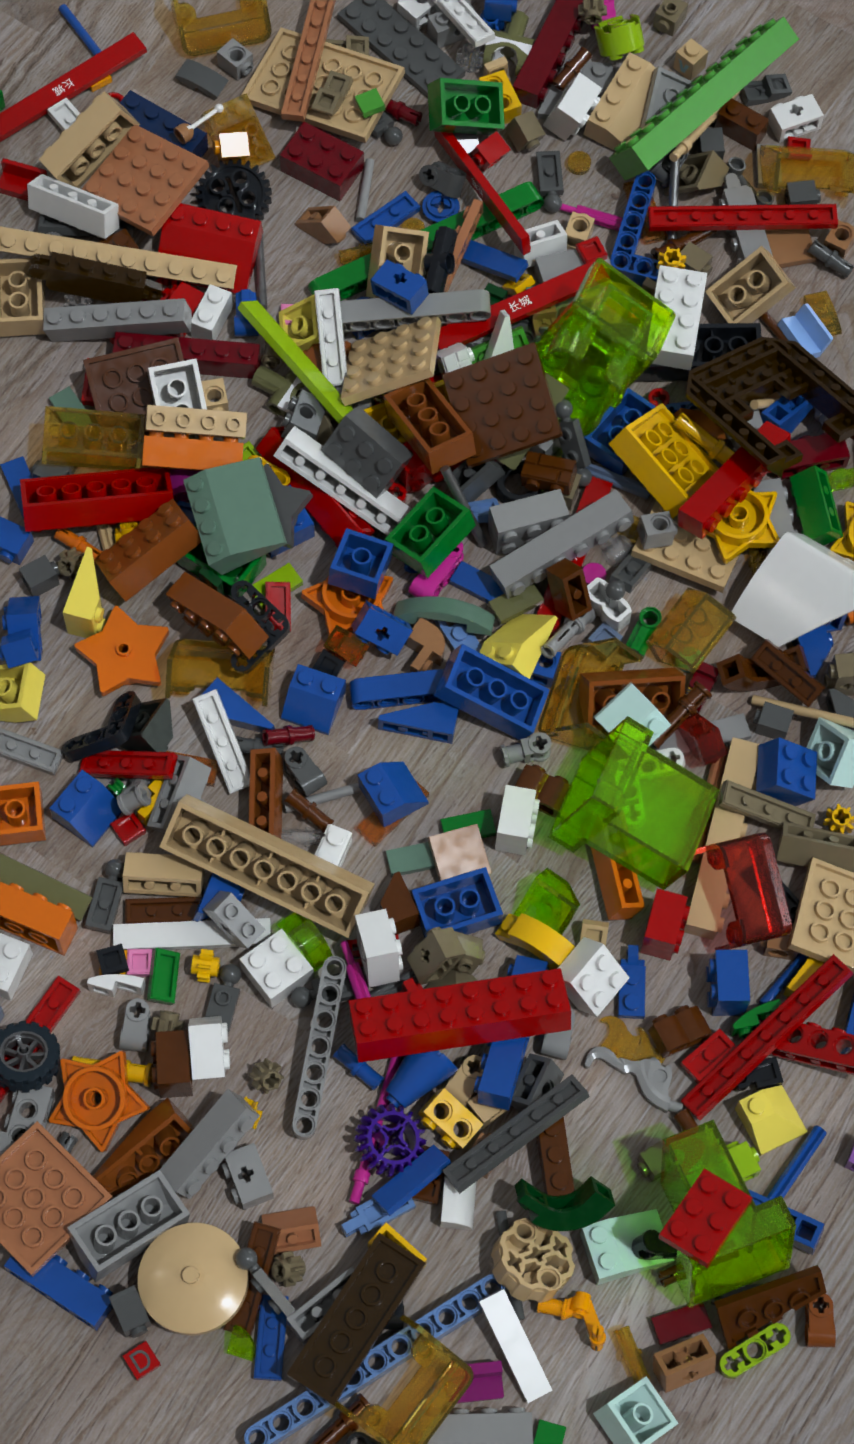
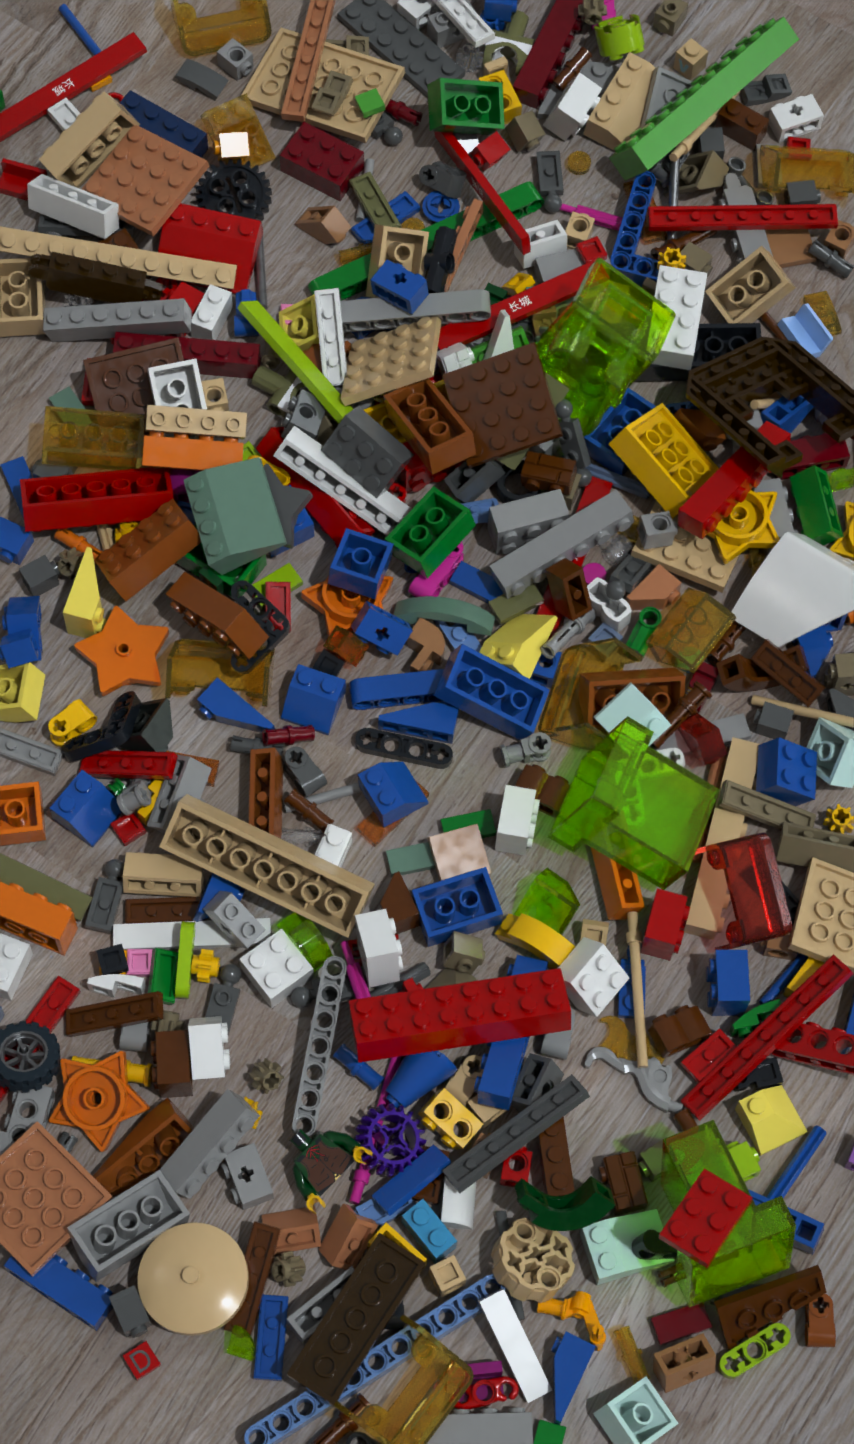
(71, 722): none -> yellow piece
(114, 1014): none -> reddish brown tile
(185, 132): hinge -> none
(185, 956): none -> lime beam
(223, 741): white tile -> none
(247, 1260): dark grey plate -> none
(322, 1162): none -> torso
(347, 1238): none -> nougat panel
(373, 201): none -> olive tile
(405, 743): none -> black beam
(429, 1231): none -> dark azure brick
(436, 955): dark tan brick -> none
(447, 1276): none -> tan brick
(459, 497): flat silver bar -> none
(494, 261): blue tile -> none
(495, 1385): none -> red piece
(510, 1177): none -> red brick
(569, 1364): none -> blue slope
(625, 1182): none -> reddish brown brick
(634, 939): none -> tan bar
(655, 590): none -> nougat slope
(661, 393): red bush -> none
(714, 447): yellow pin -> none
(725, 644): none -> reddish brown pin

